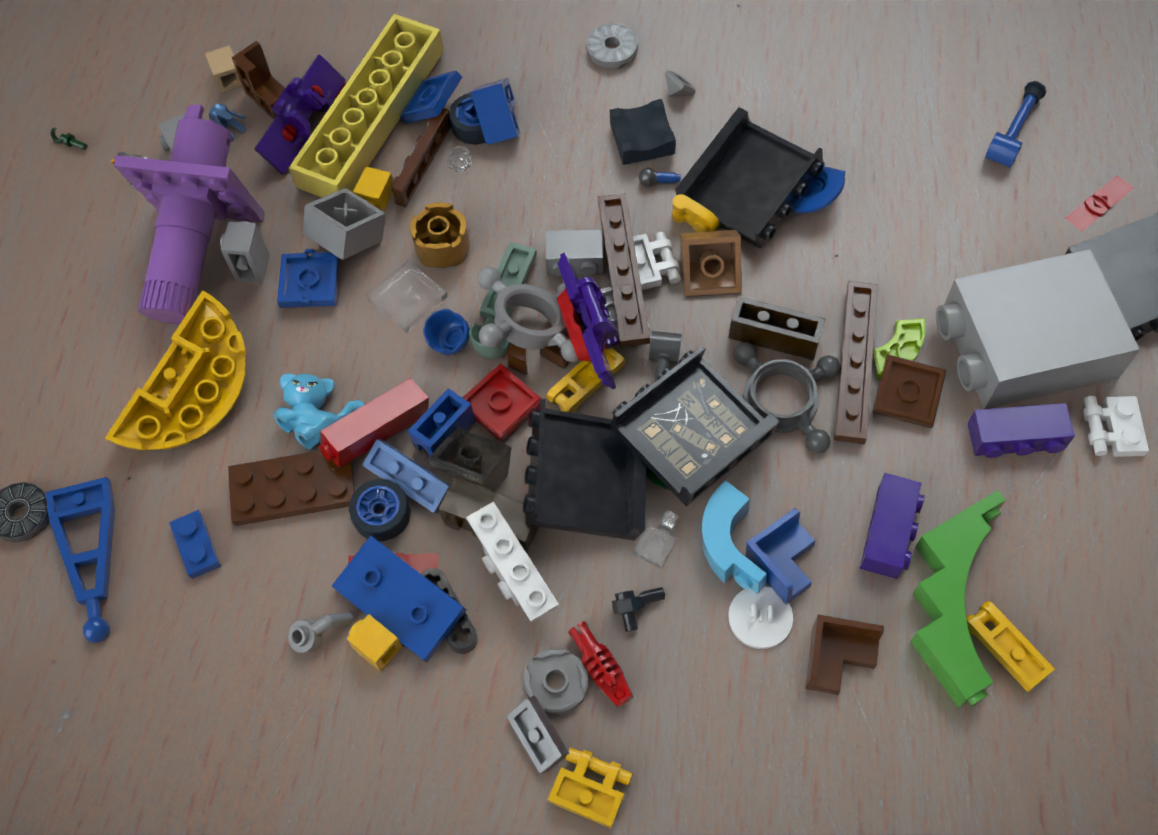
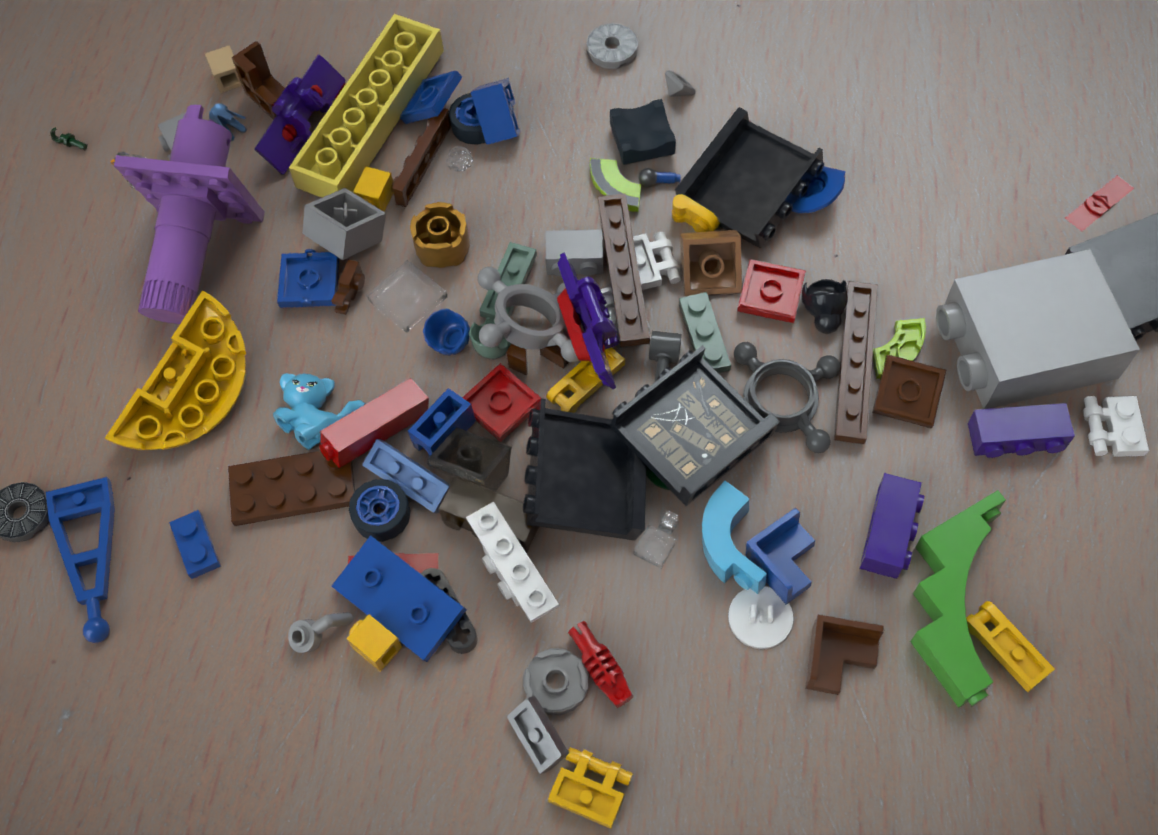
(245, 252): light grey brick -> none
(350, 283): none -> reddish brown plate
(610, 182): none -> lime tile
(627, 604): black piece -> none
(704, 330): none -> sand green plate
(771, 291): none -> plate
(776, 328): dark brown brick -> none
(825, 302): none -> black piece
(1006, 147): blue piece -> none

